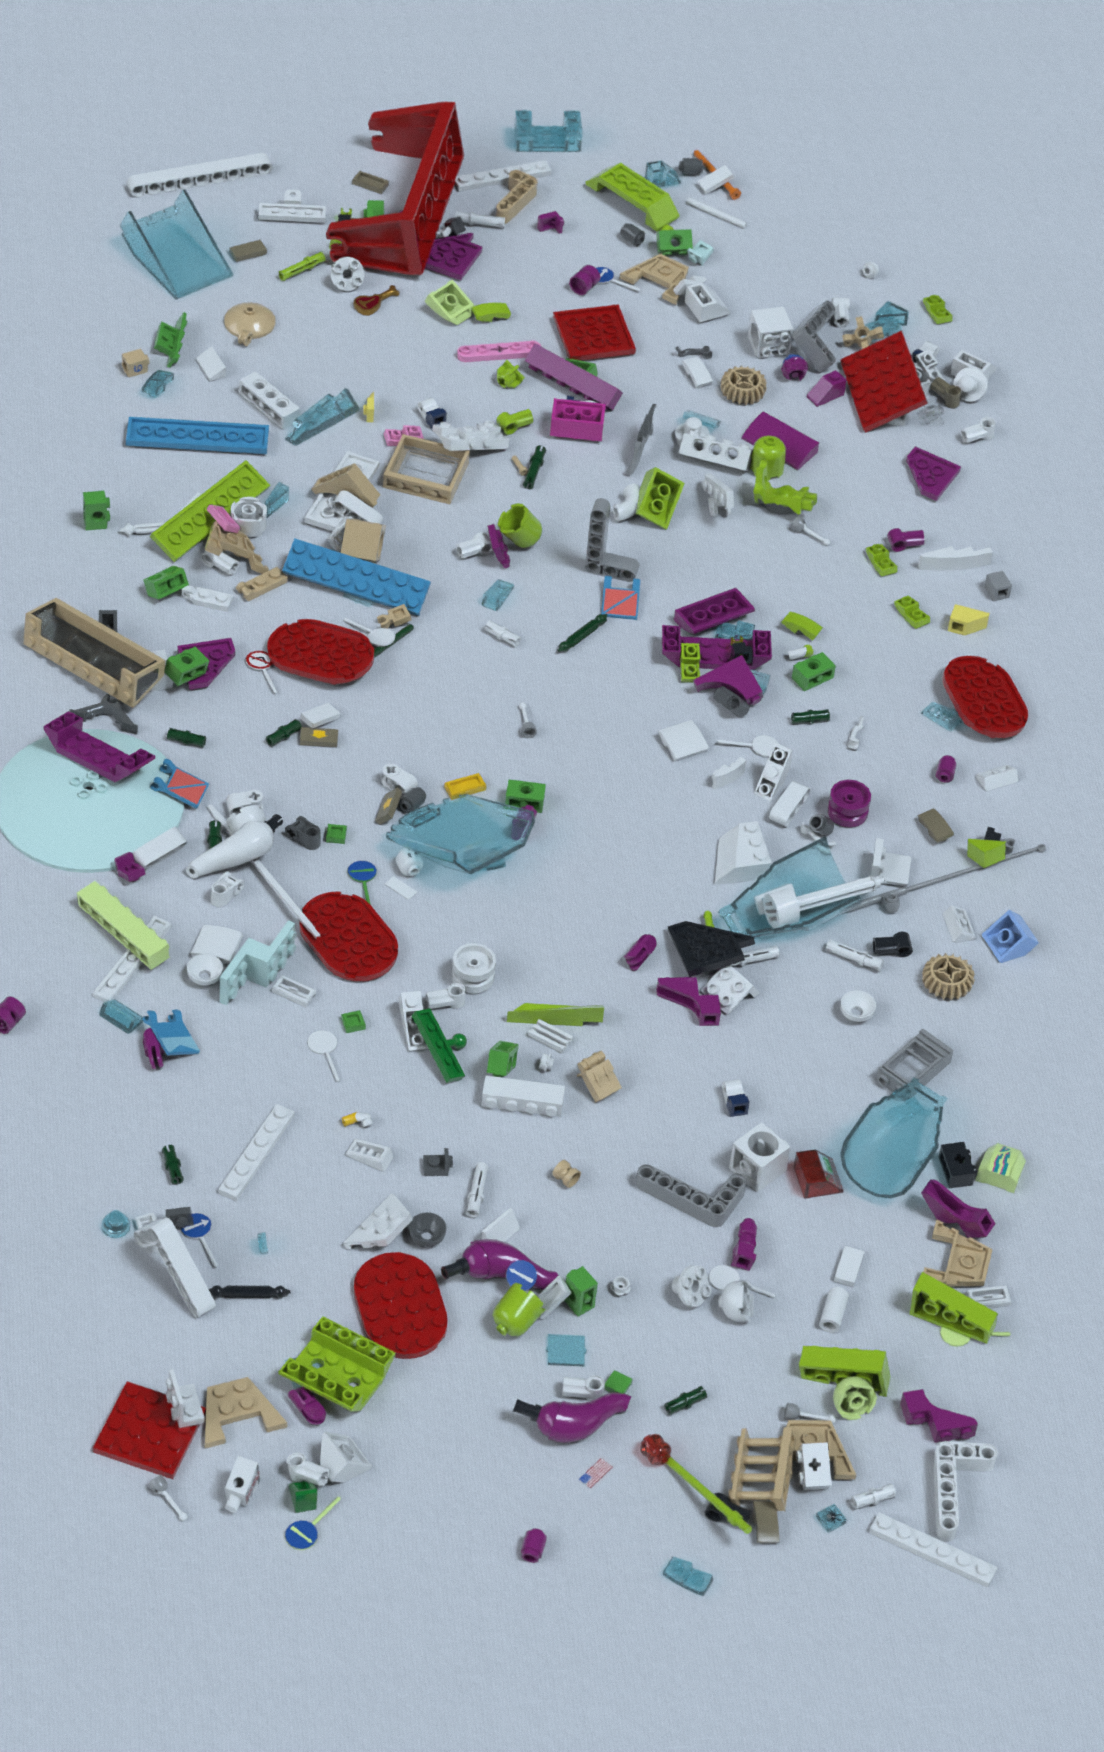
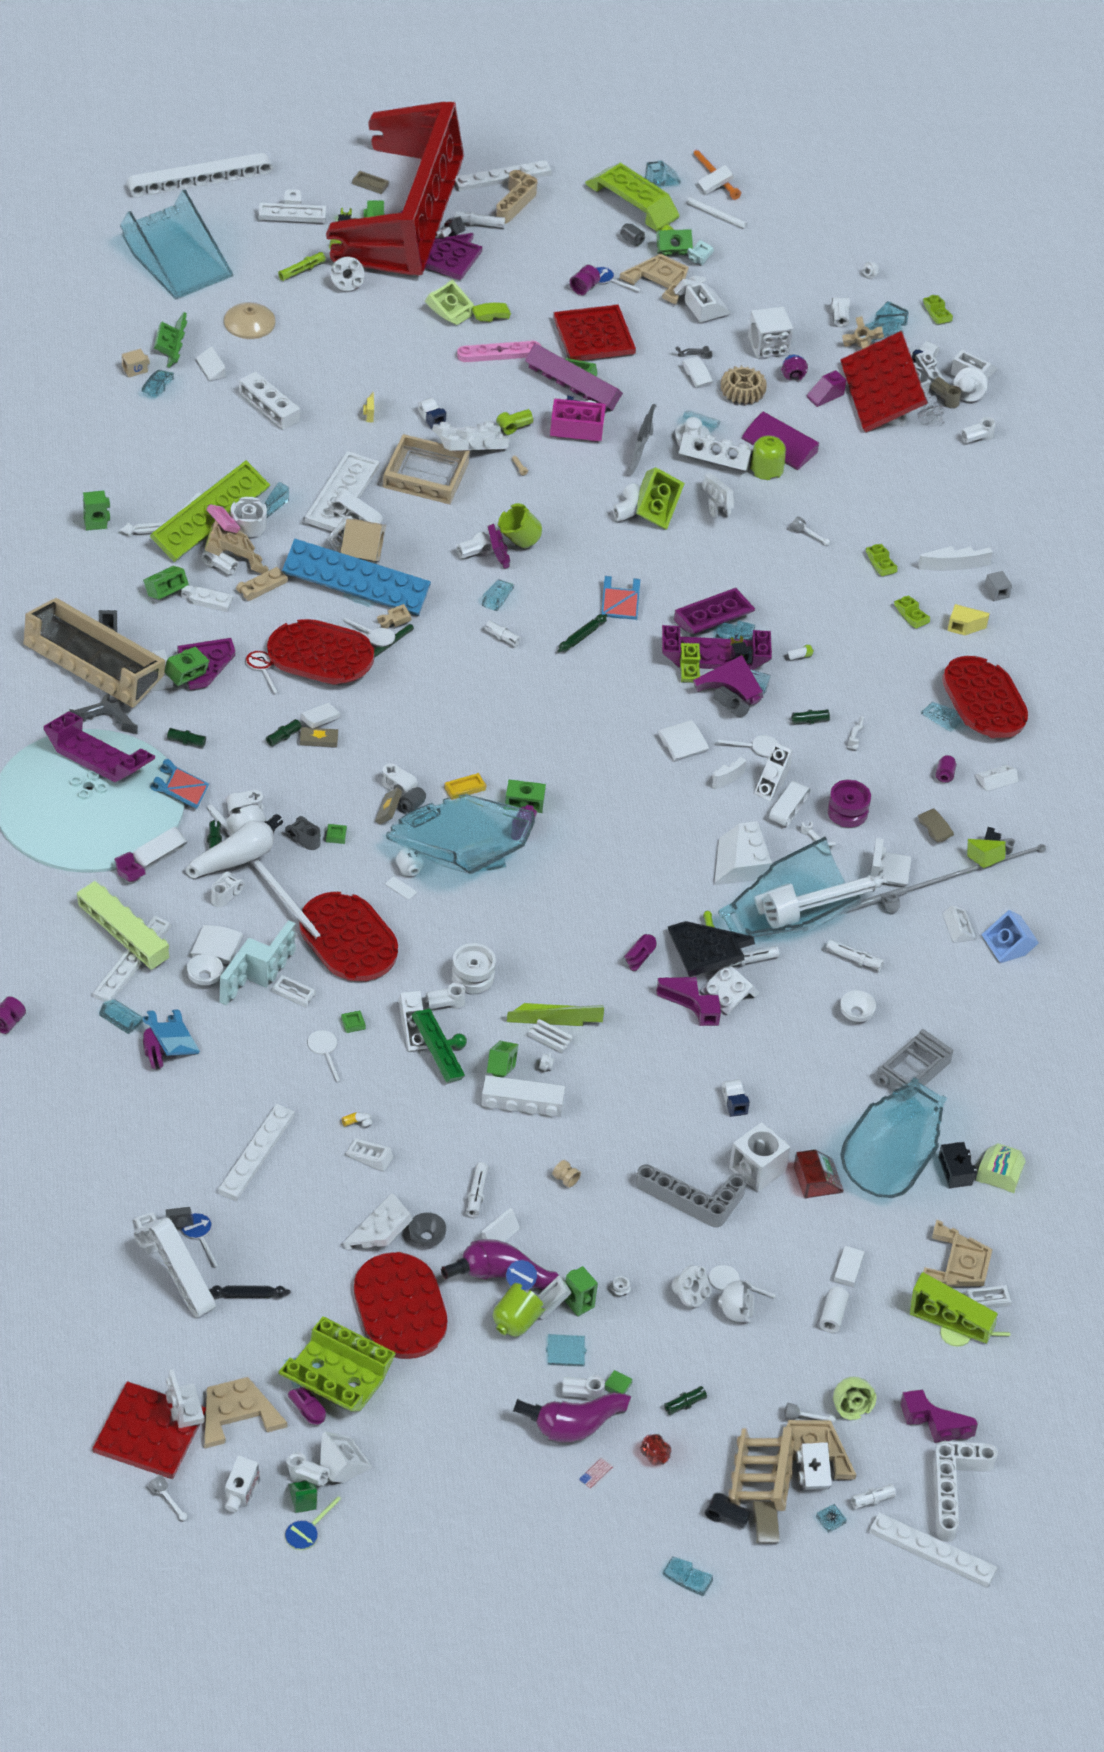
(116, 1224): clear light blue brick -> none
(172, 1164): dark green pin -> none
(197, 435): dark azure plate -> none
(245, 337): tan bush -> none
(248, 250): dark tan tile -> none
(262, 1242): clear light blue tile -> none
(322, 416): clear light blue wedge -> none
(351, 480): tan arch -> none
(362, 872): blue piece -> none
(370, 304): pearl gold piece -> none
(393, 436): bright pink slope -> none
(437, 1164): dark grey bracket -> none
(509, 375): lime piece -> none
(528, 728): light grey hinge -> none
(533, 1545): magenta brick -> none
(536, 462): dark green pin -> none
(550, 221): magenta bracket -> none
(561, 138): clear light blue plate -> none
(597, 559): light grey beam -> none
(598, 1076): tan piece -> none
(691, 166): dark grey brick -> none
(732, 1516): lime bar -> none
(743, 1253): magenta piece -> none
(782, 499): lime hips -> none
(796, 622): lime slope -> none
(810, 342): light grey beam -> none
(813, 671): bright green brick -> none
(821, 824): dark grey brick -> none
(836, 1364): lime wedge -> none
(898, 944): black piece -> none
(900, 540): magenta piece -> none
(931, 472): magenta plate -> none
(948, 976): tan gear -> none
(950, 1209): magenta arch -> none

